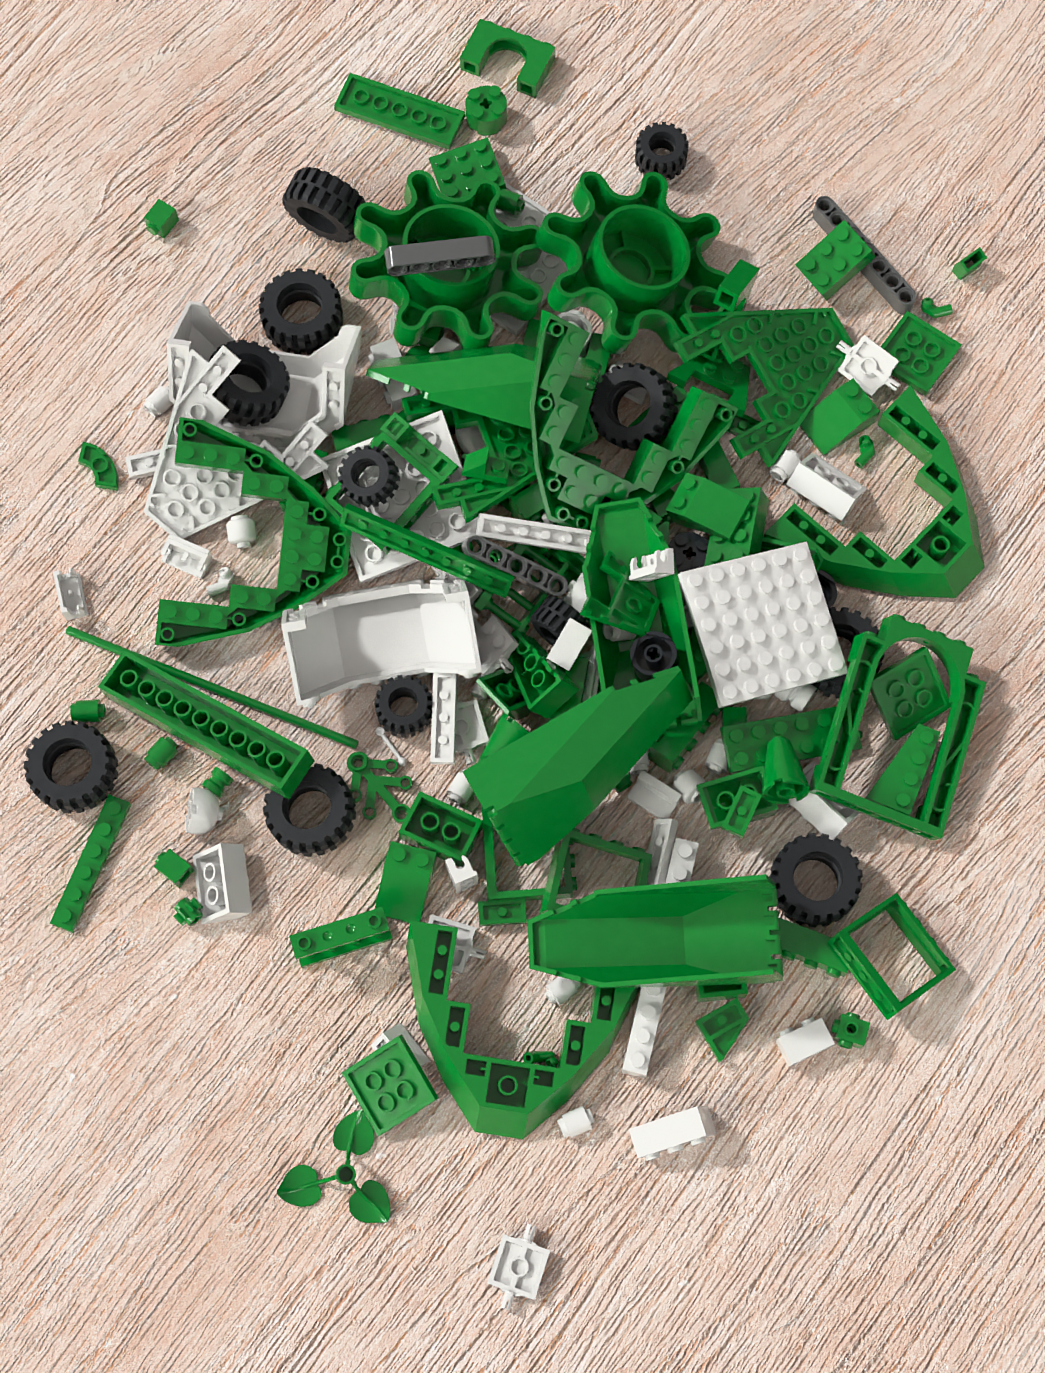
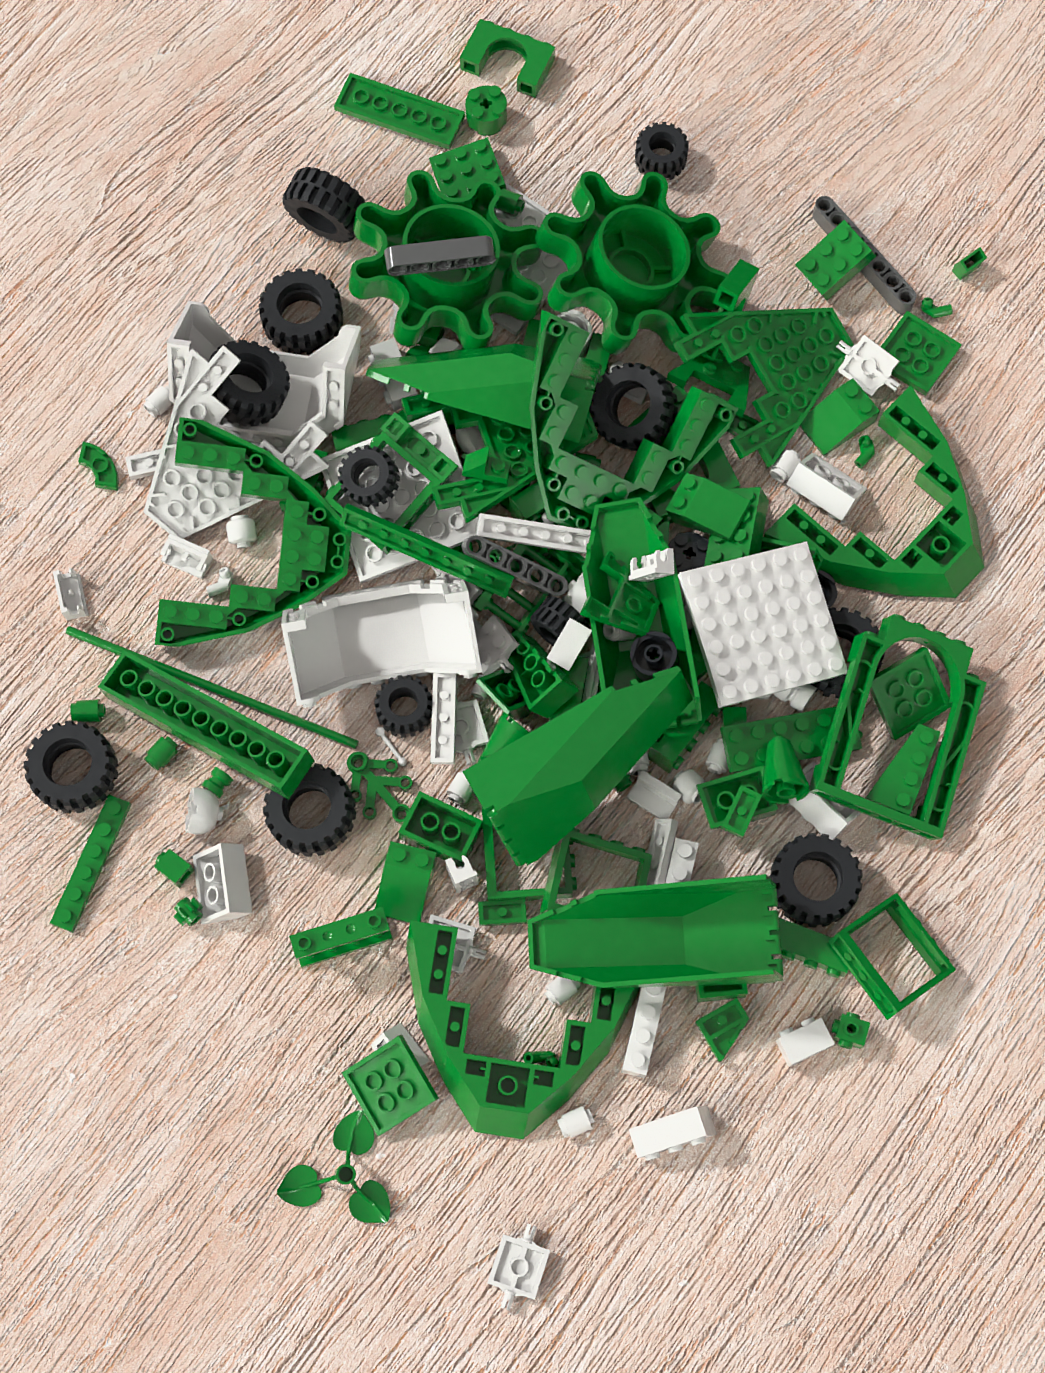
(161, 219): green brick -> none

